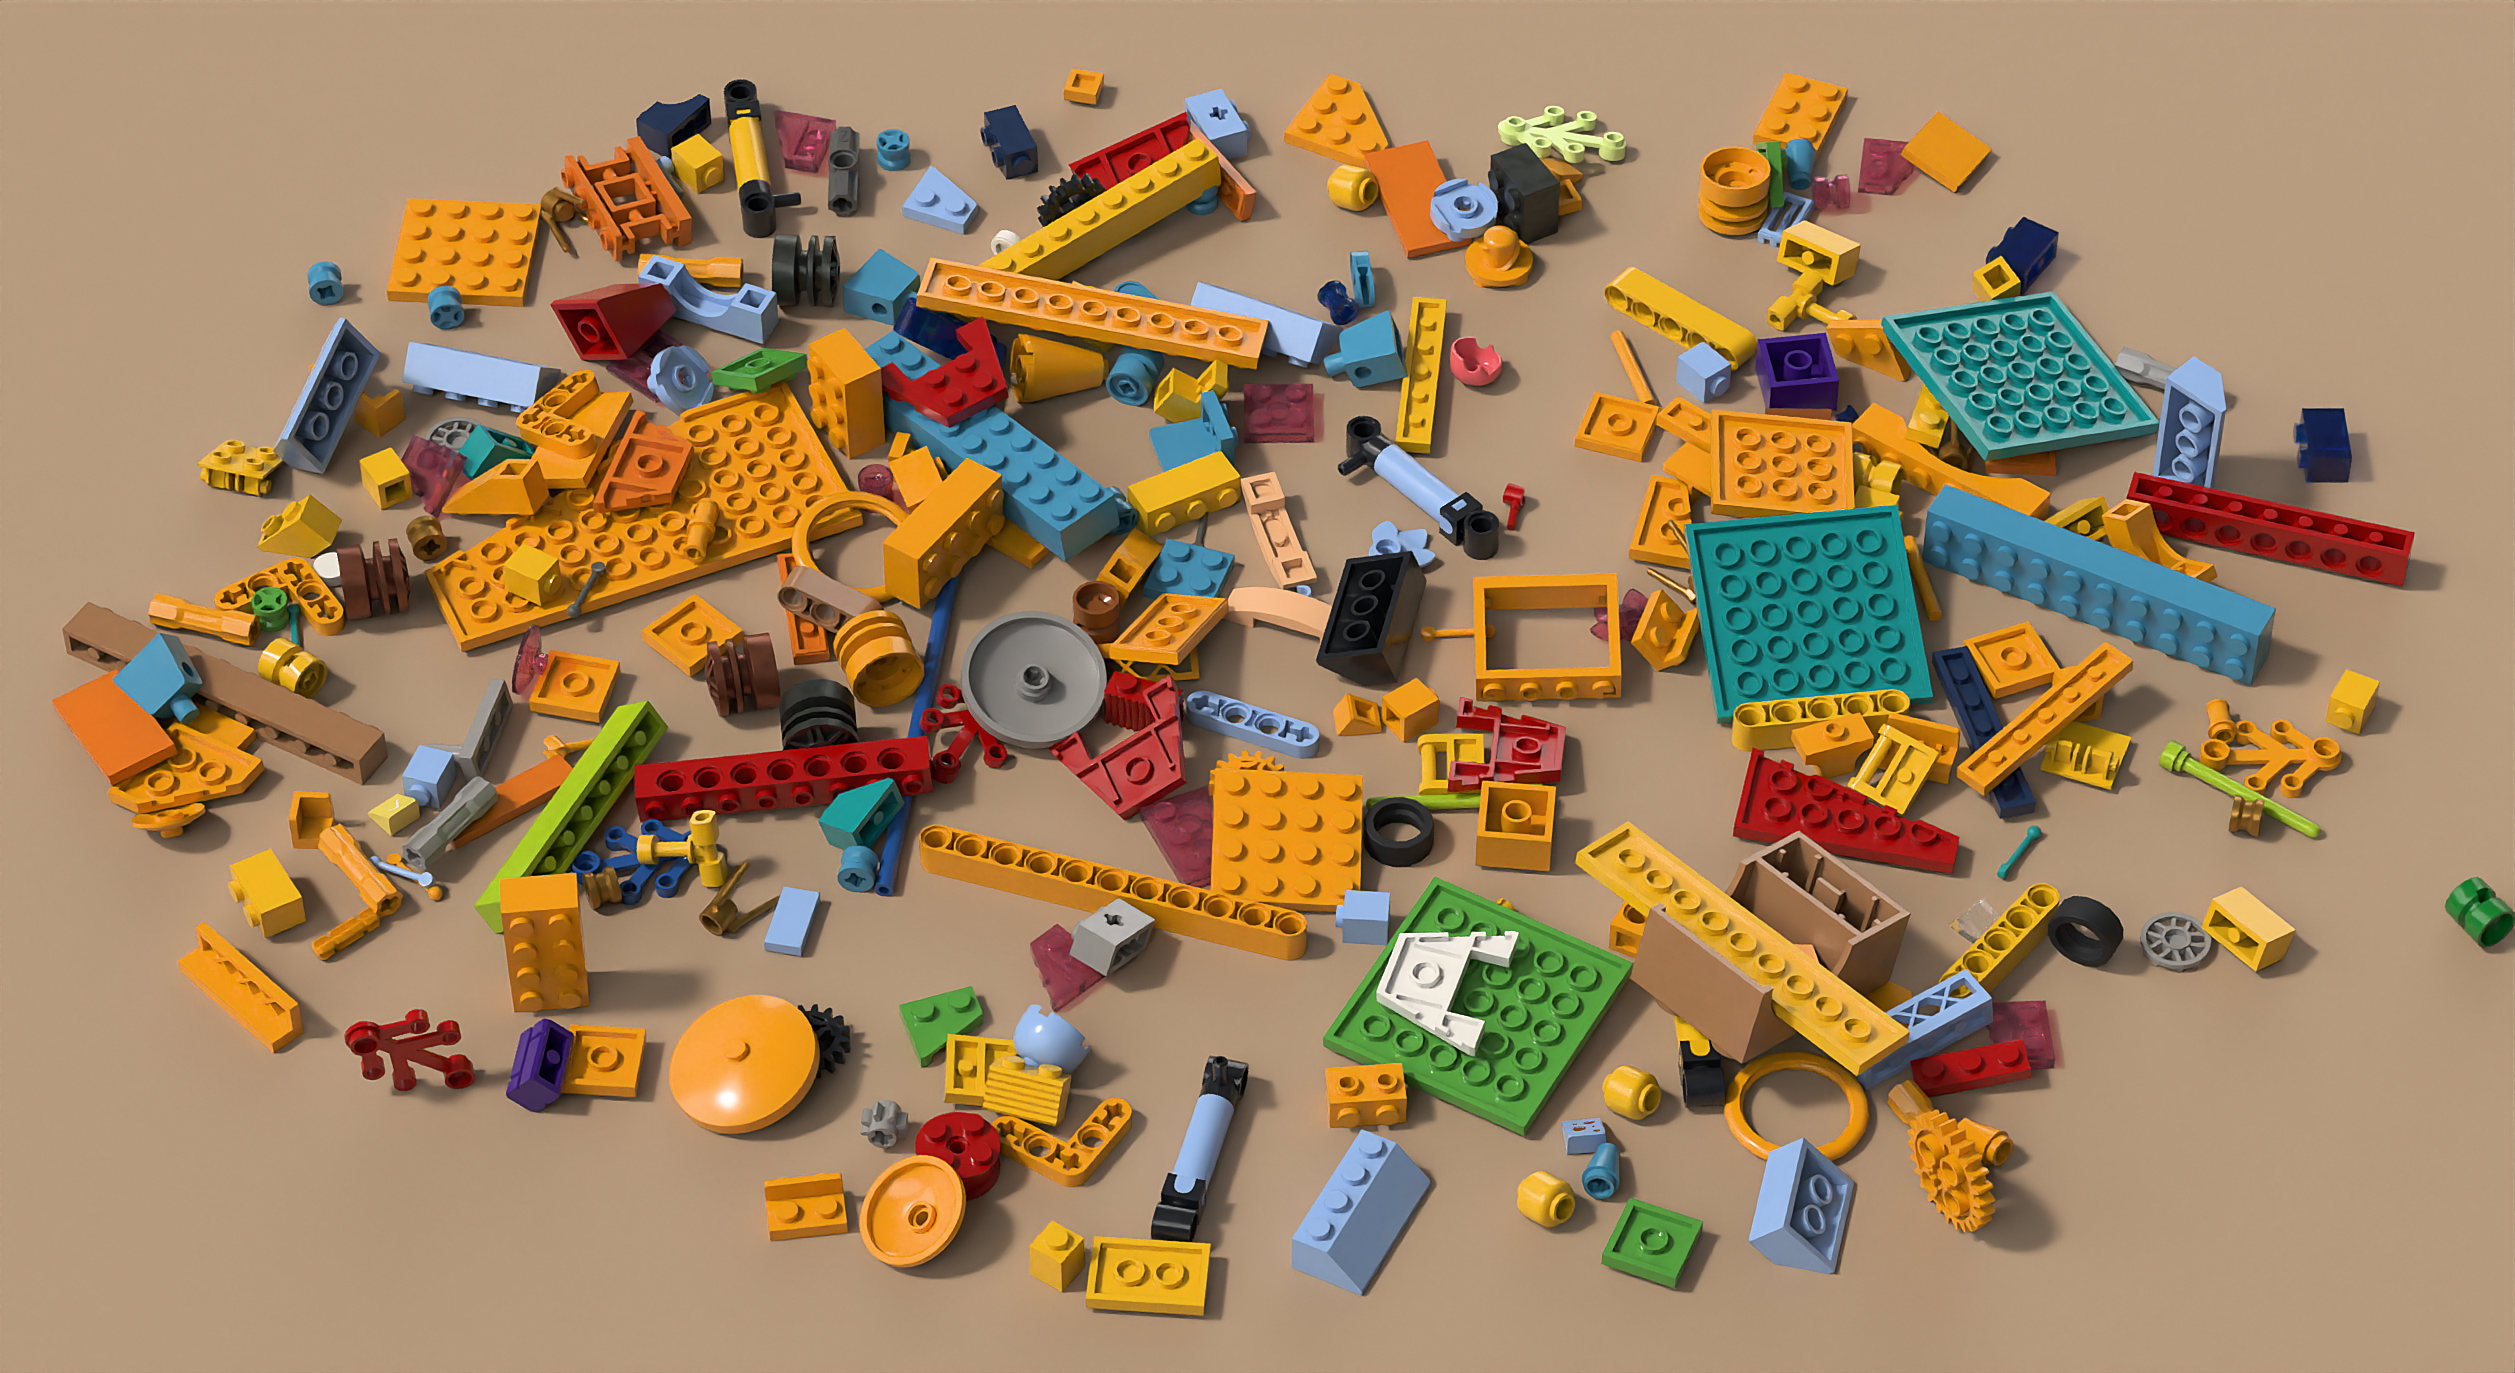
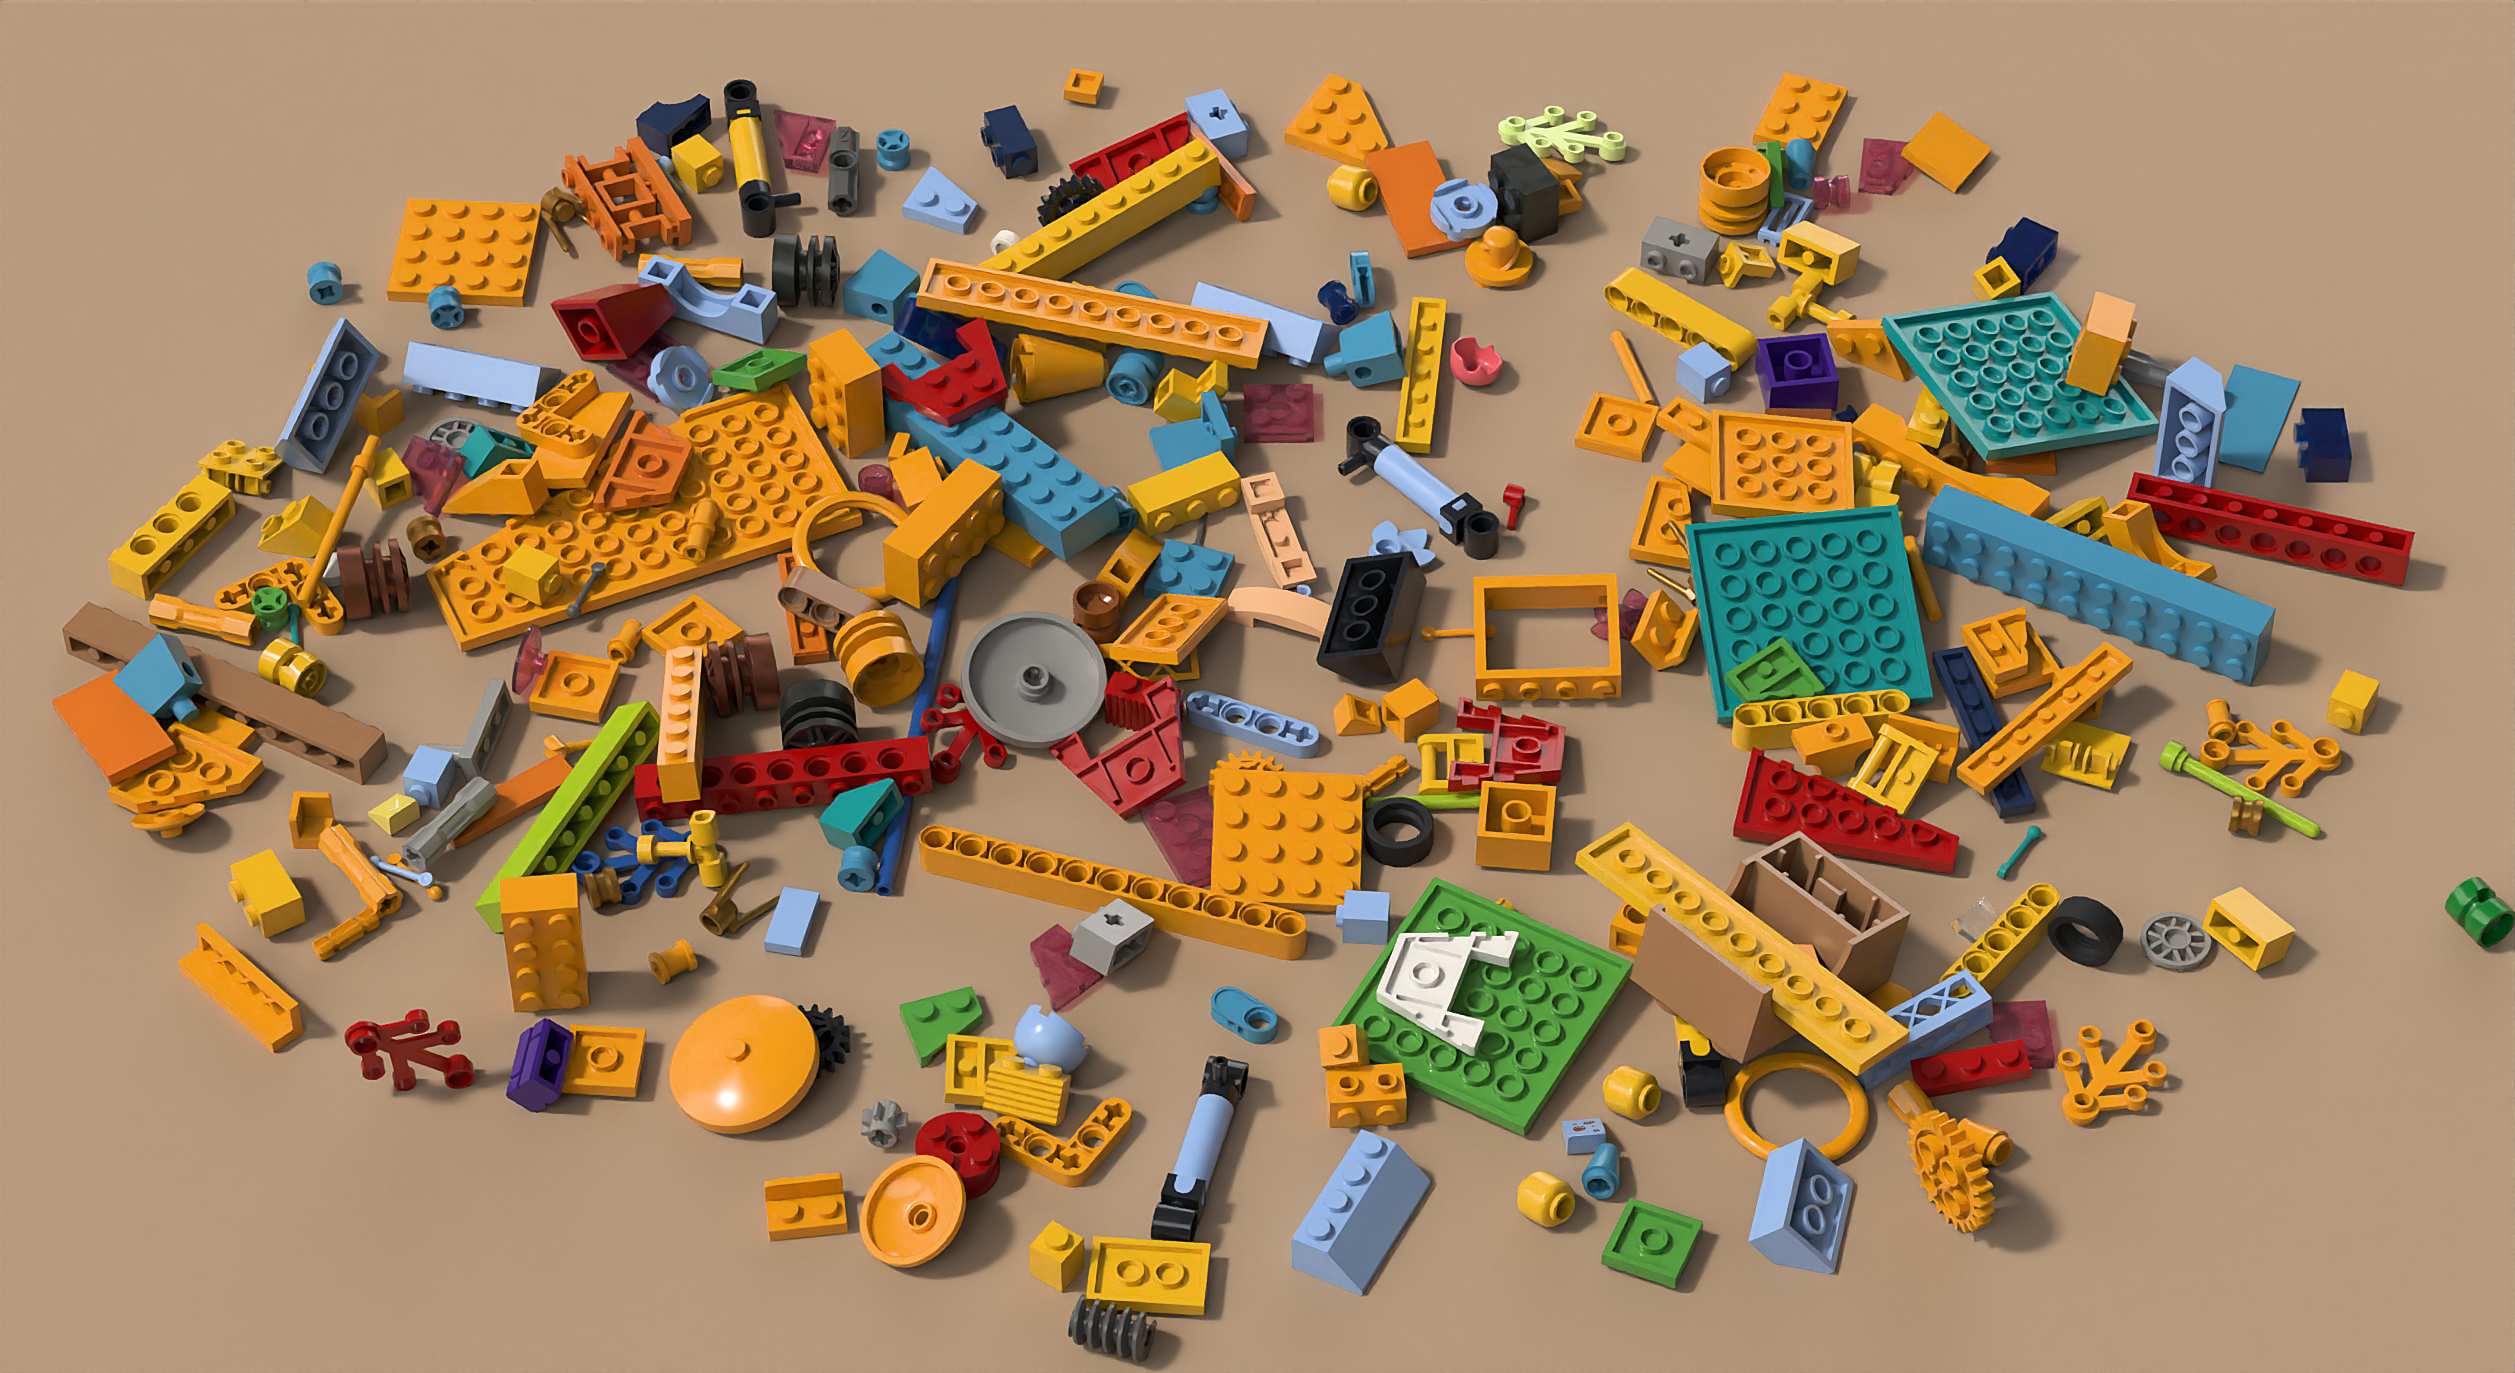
(171, 537): none -> yellow brick
(361, 470): none -> light orange bar
(623, 645): none -> light orange pin
(672, 961): none -> light orange bush
(682, 725): none -> light orange brick
(1111, 1330): none -> dark grey piece
(1238, 1009): none -> dark azure piece
(1343, 1046): none -> light orange brick
(1384, 776): none -> light orange axle
(1680, 250): none -> light grey brick
(1746, 260): none -> yellow bracket
(1774, 675): none -> bright green wing
(2000, 644): none -> light orange wing
(2084, 1105): none -> light orange plant
(2102, 344): none -> light orange brick
(2254, 416): none -> dark azure piece

